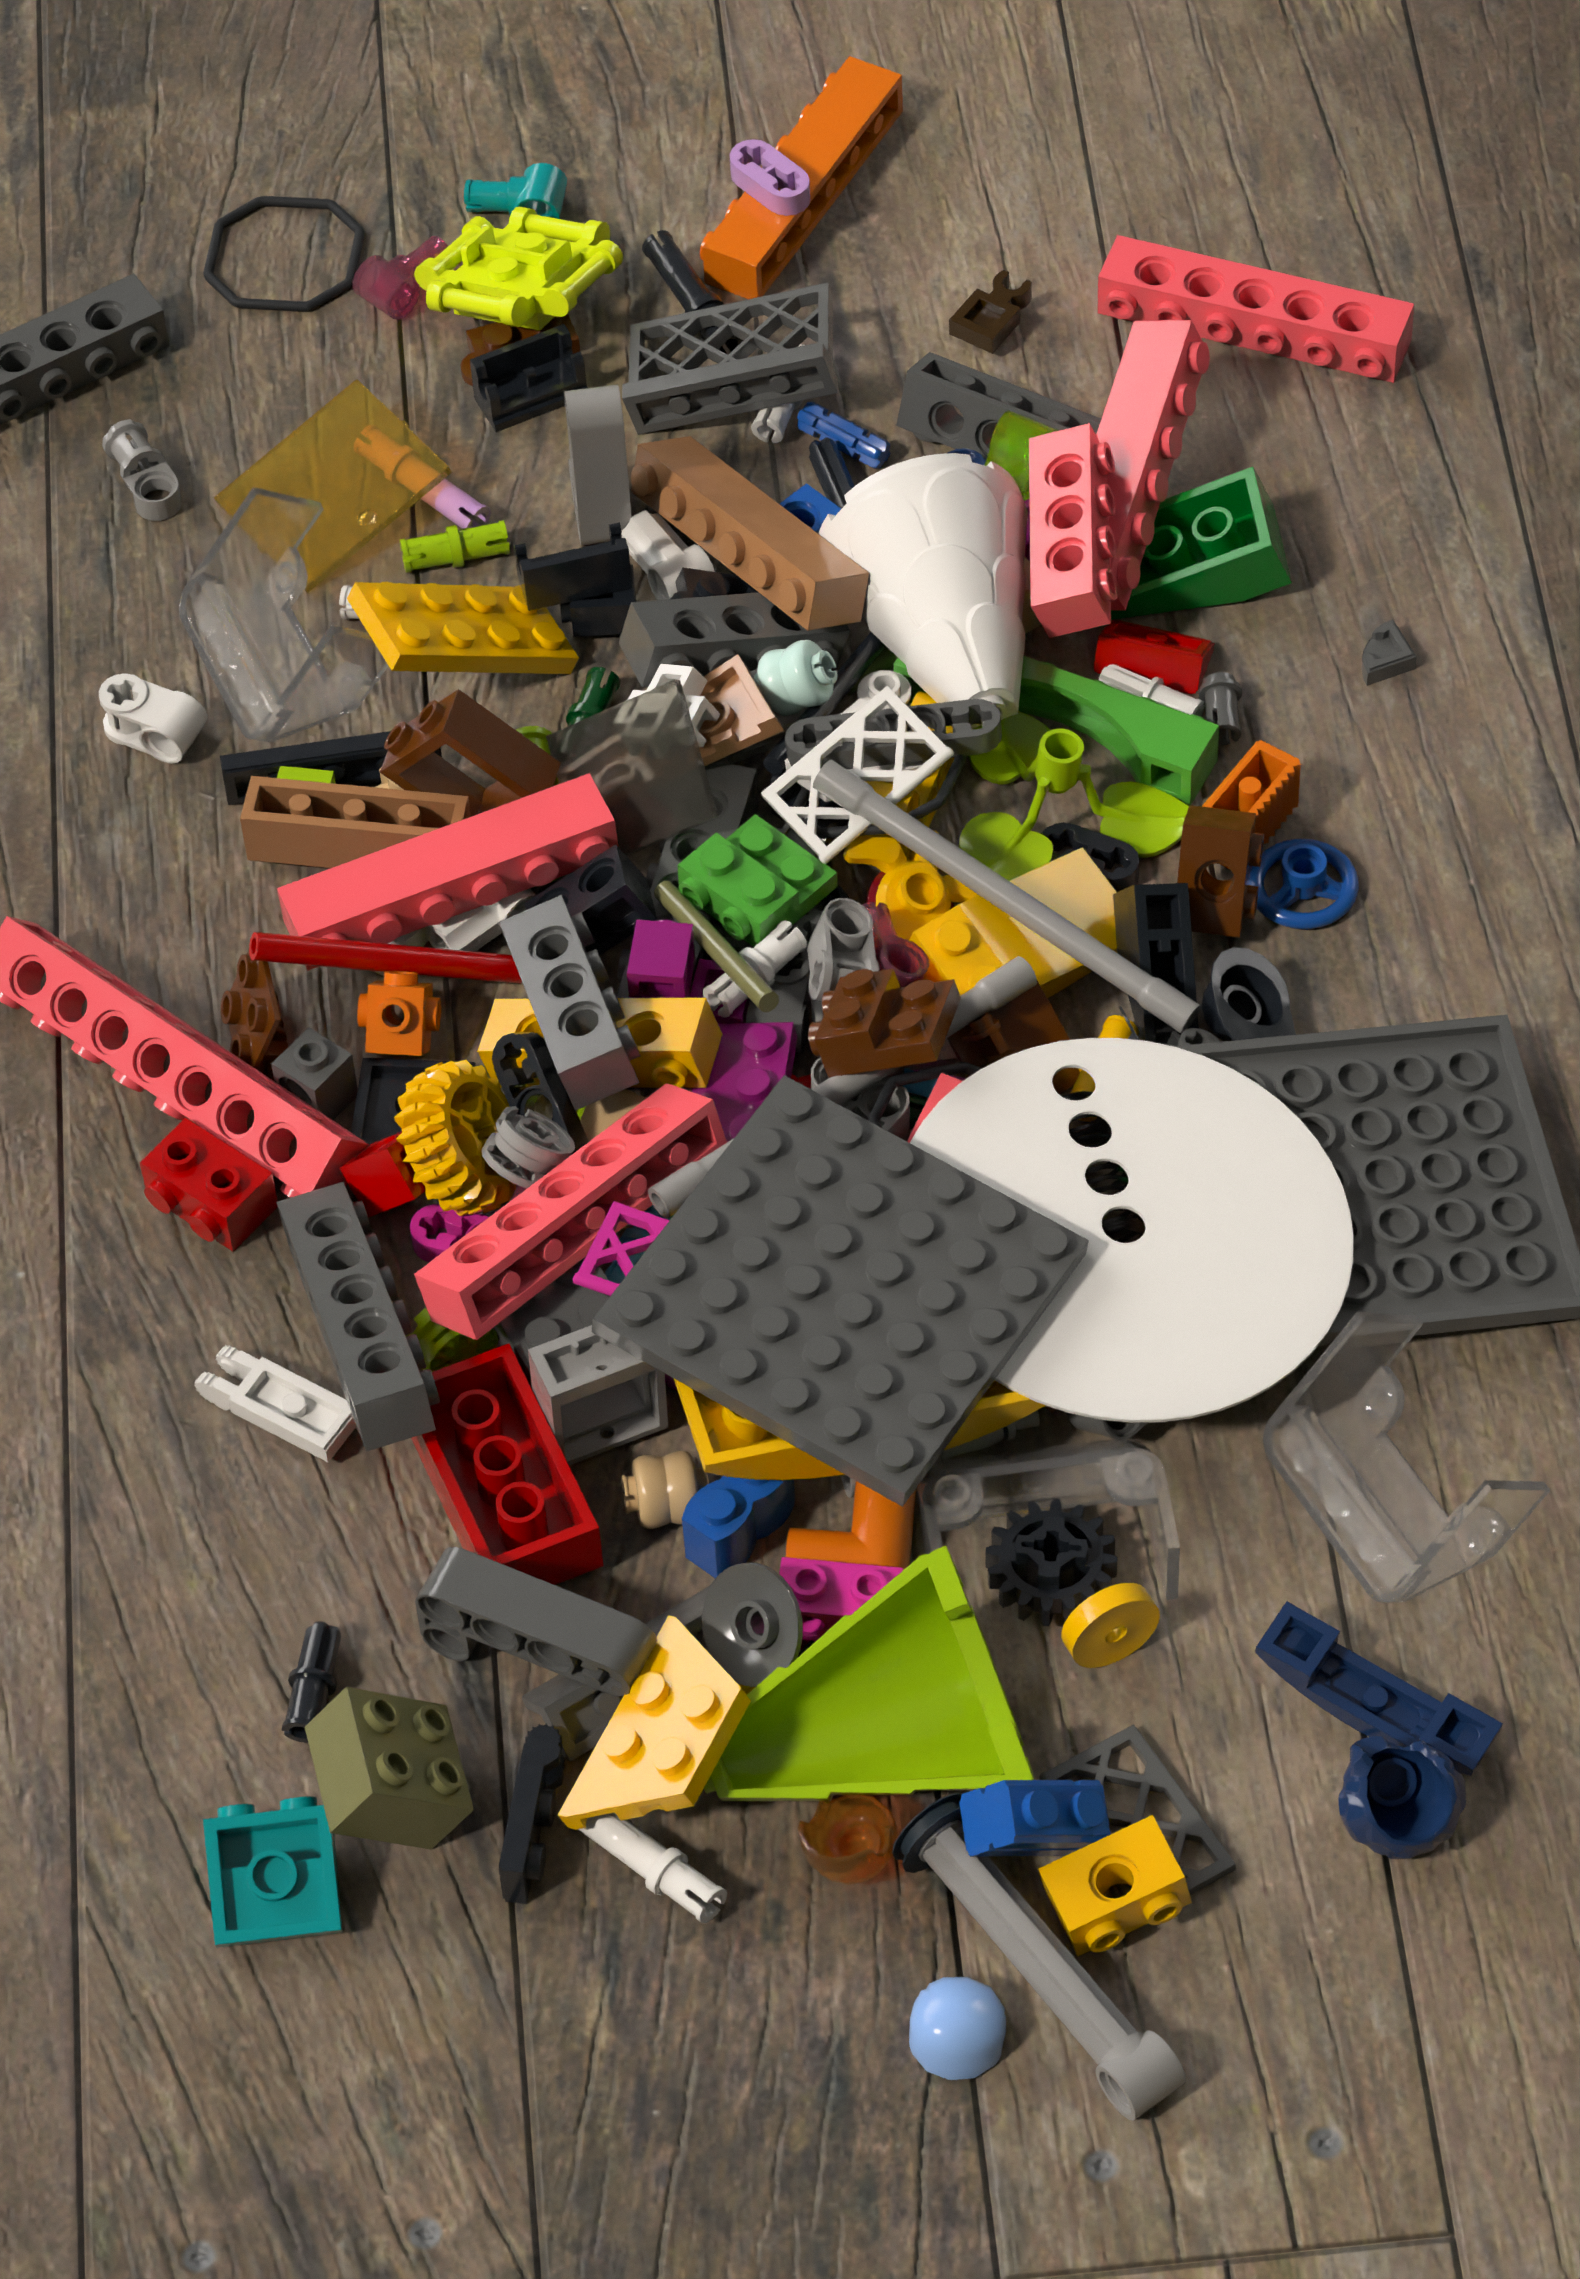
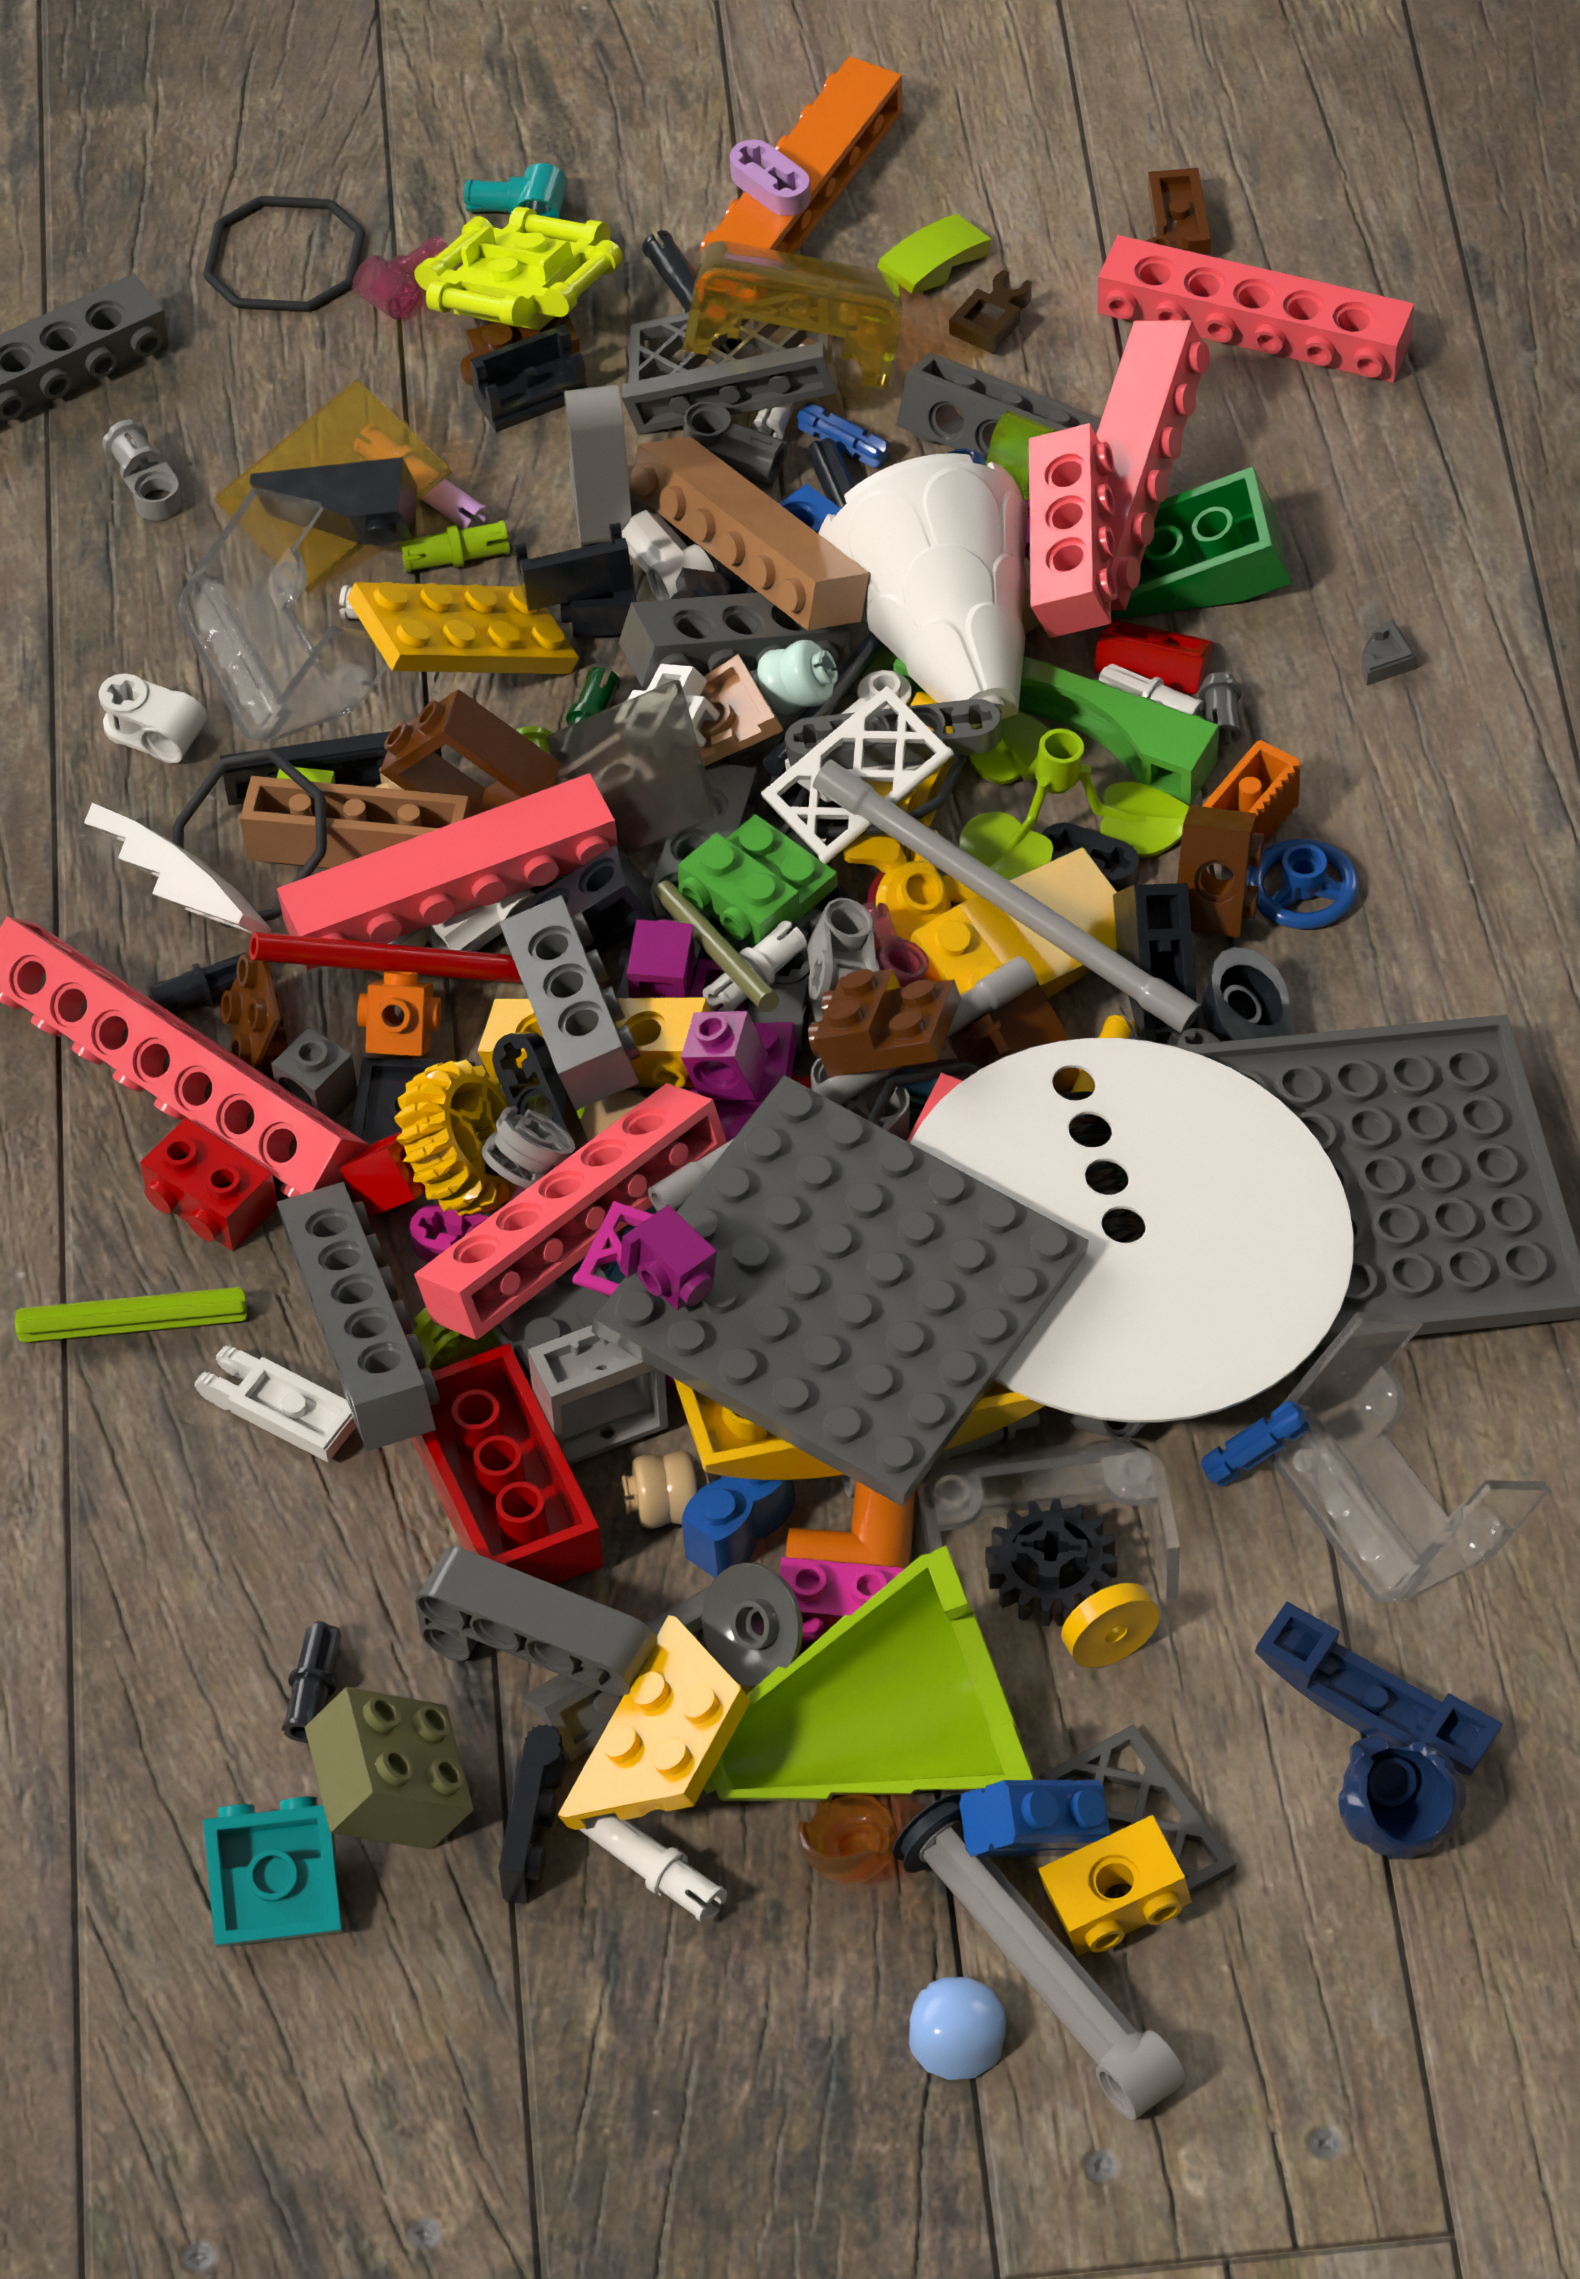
(131, 1314): none -> lime axle
(181, 876): none -> white slope
(195, 986): none -> black axle
(296, 776): none -> black piece
(360, 500): none -> black slope
(669, 1258): none -> magenta brick
(724, 1055): none -> magenta brick
(737, 445): none -> dark grey piece
(800, 294): none -> clear yellow windscreen
(929, 253): none -> lime slope
(1179, 210): none -> reddish brown hinge
(1255, 1443): none -> blue axle

